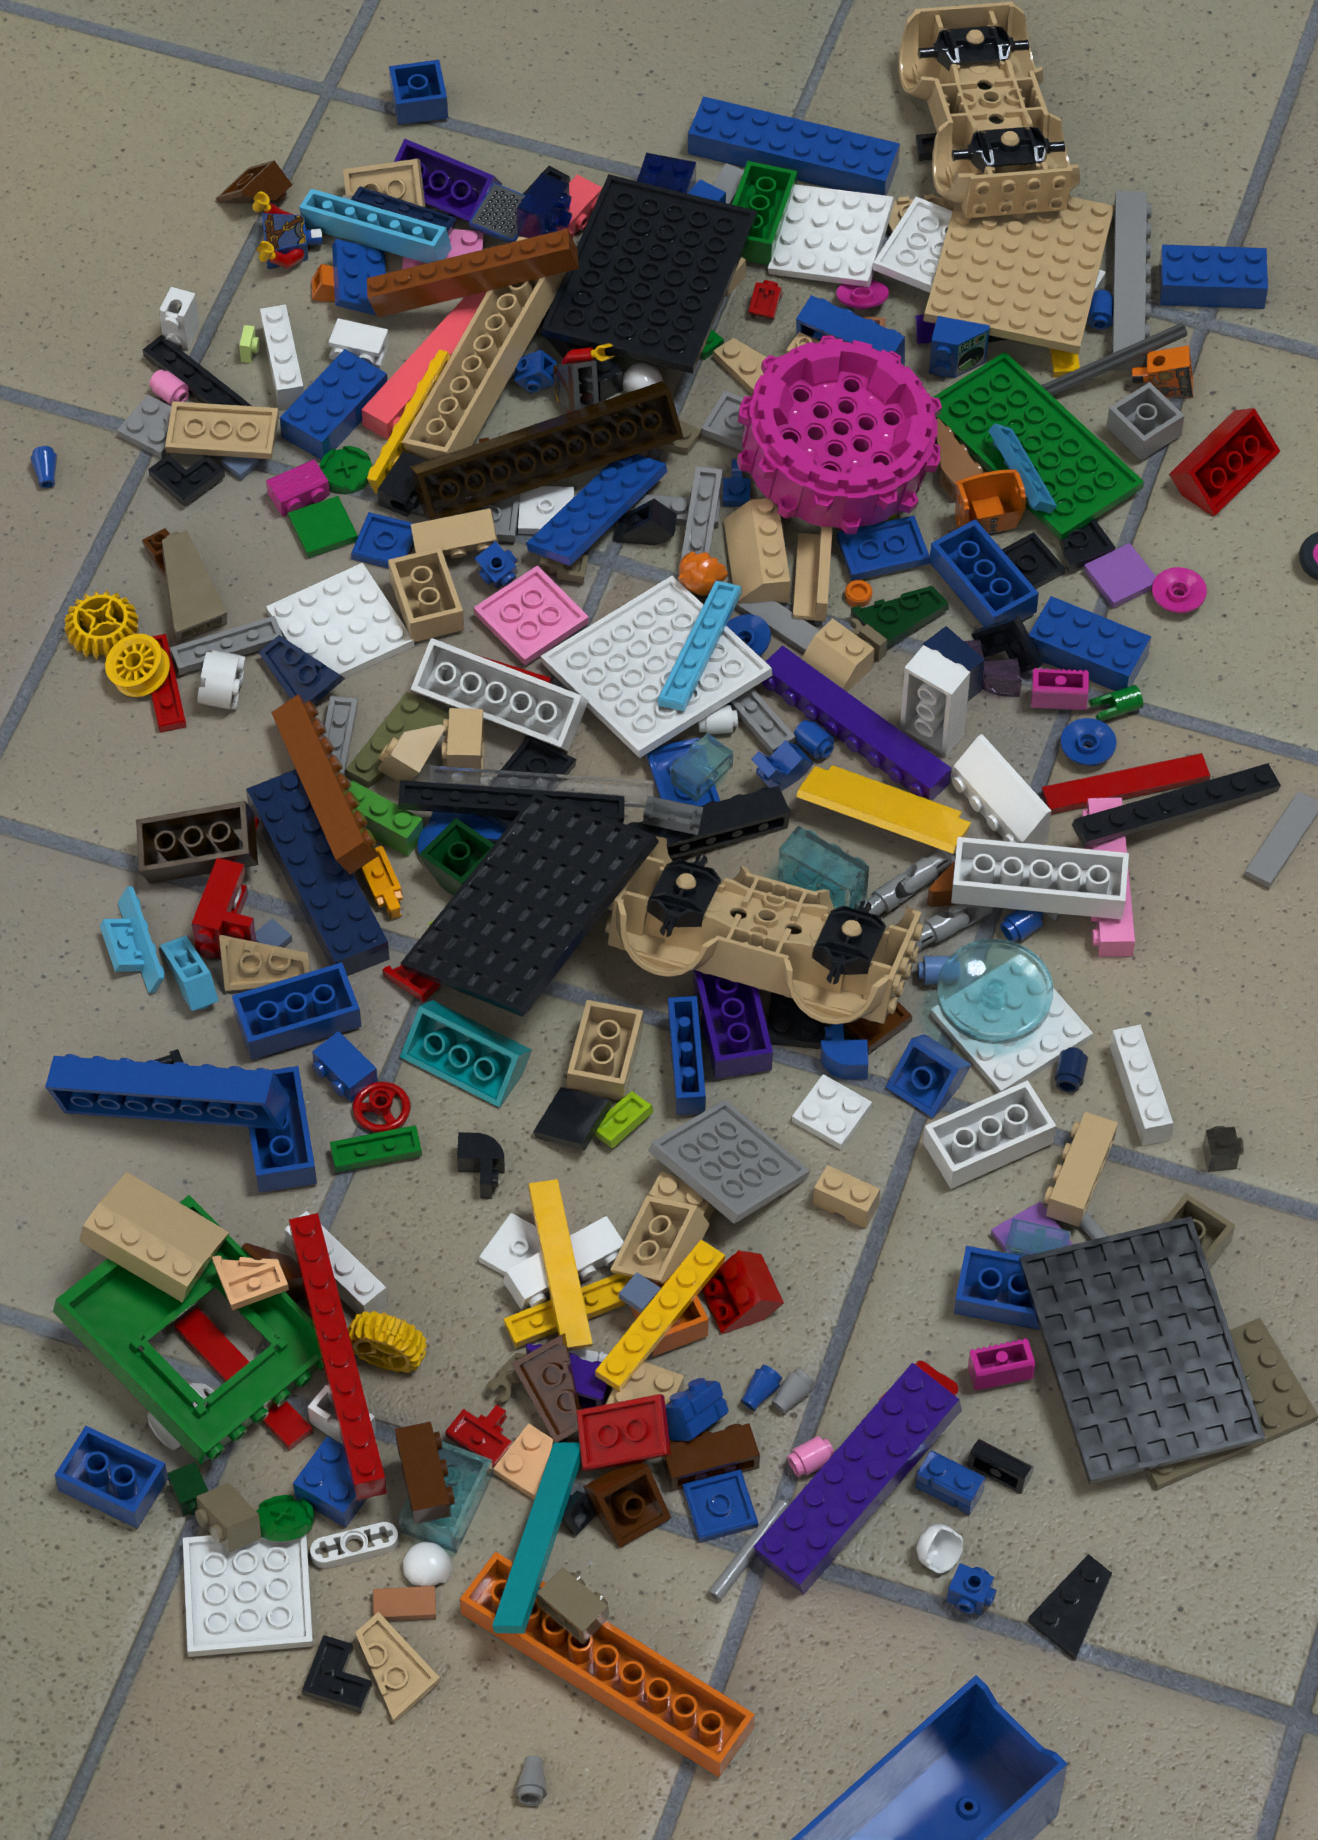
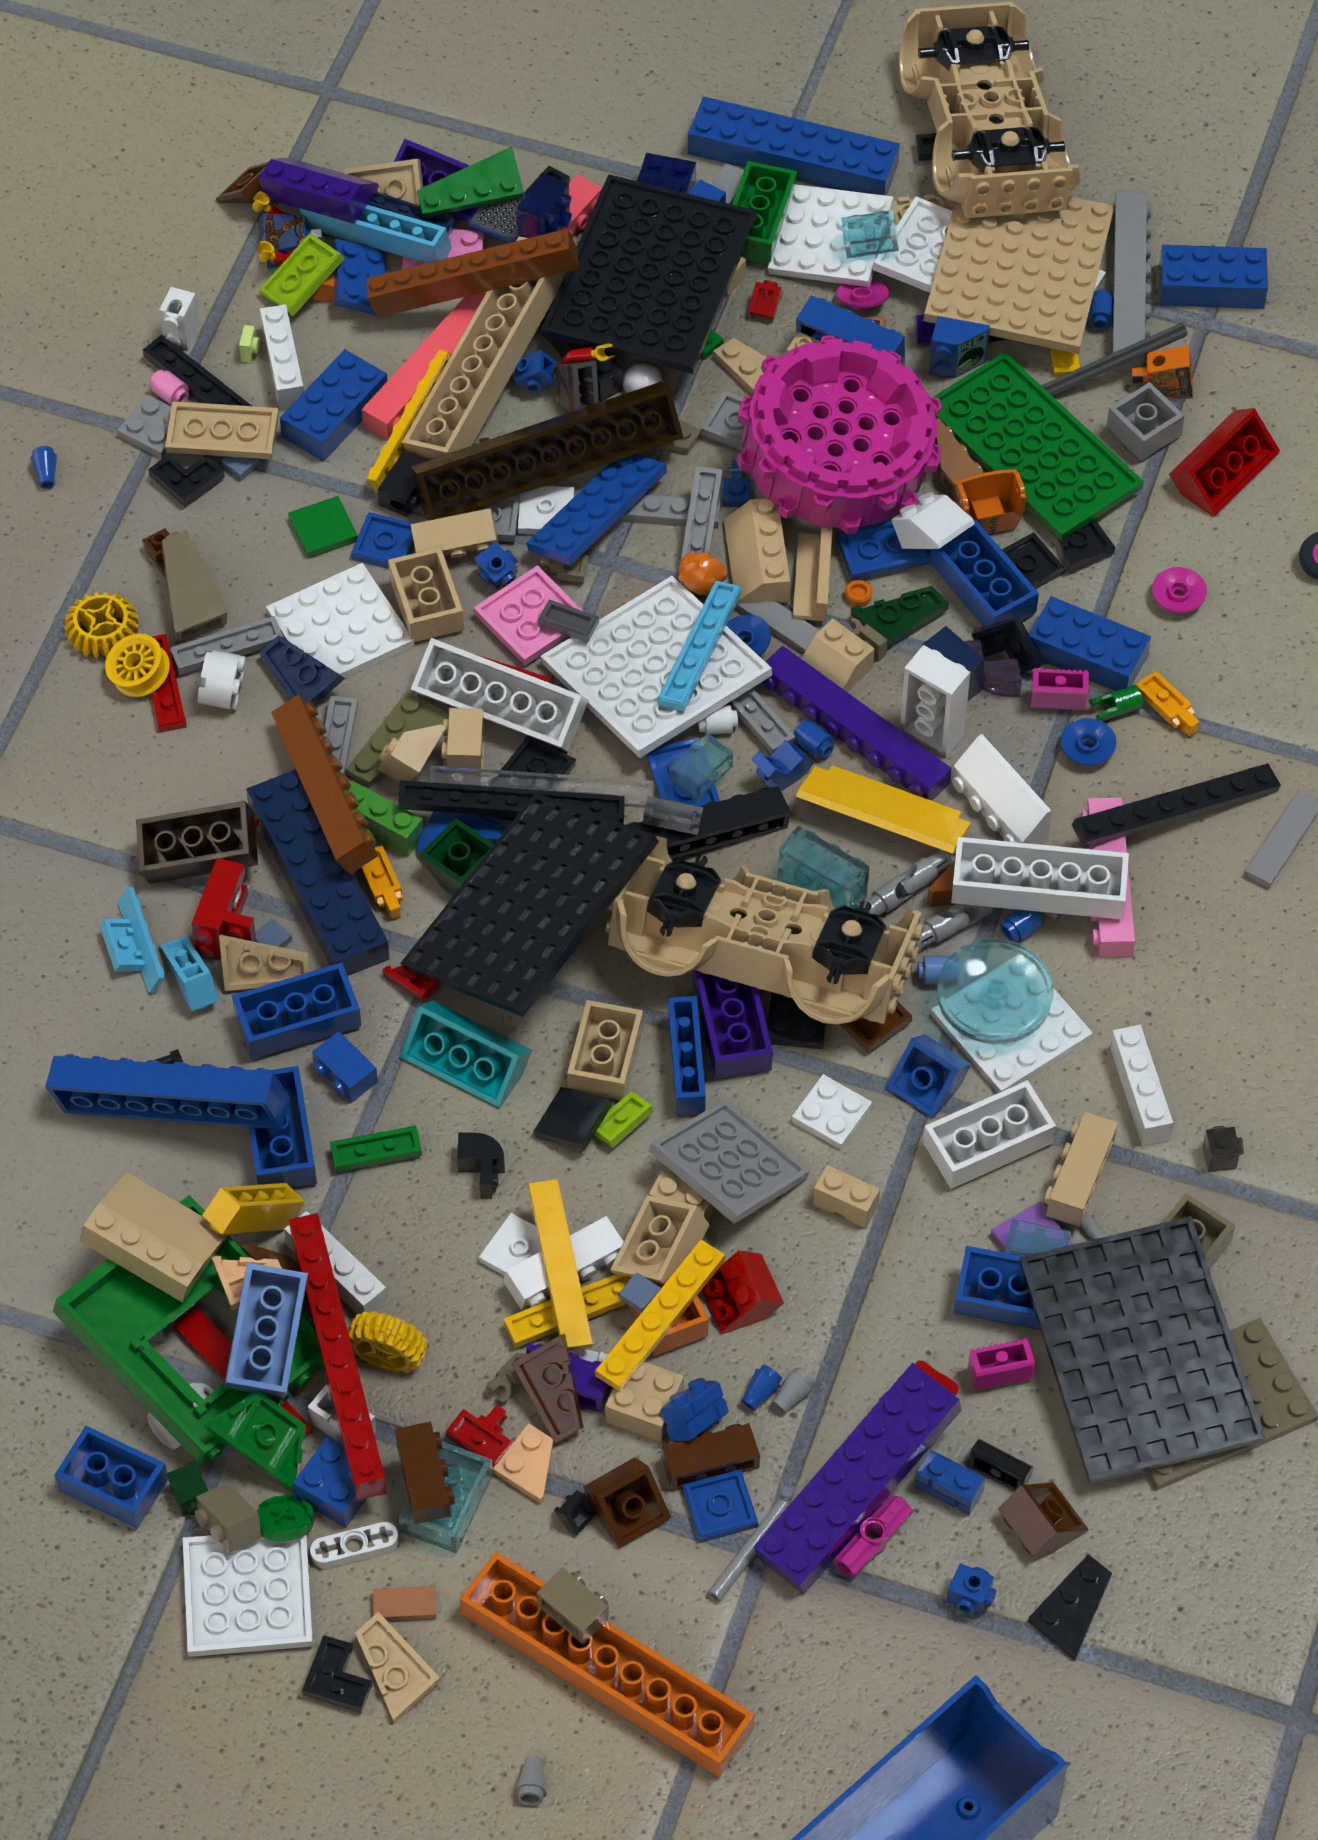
(253, 1208): none -> yellow brick
(263, 1436): none -> green wing
(265, 1330): none -> medium blue brick
(298, 487): dark pink brick -> none
(301, 274): none -> lime tile
(316, 188): none -> dark purple slope
(346, 469): green tile -> none
(360, 339): white brick -> none
(381, 1093): red piece -> none
(418, 92): blue brick -> none
(427, 1564): white hair -> none
(477, 185): none -> green wing
(538, 1539): teal tile -> none
(568, 621): none -> dark grey tile
(623, 1432): red tile -> none
(646, 524): black slope -> none
(810, 1456): bright pink brick -> none
(843, 1057): blue brick -> none
(863, 1549): none -> dark pink piece
(870, 234): none -> clear light blue brick
(930, 522): none -> white slope
(939, 1548): white hair -> none
(1017, 459): dark azure plate -> none
(1042, 1518): none -> reddish brown slope
(1070, 1069): dark blue brick -> none
(1120, 575): medium lavender tile -> none
(1127, 783): red tile -> none
(1168, 702): none -> light orange hinge

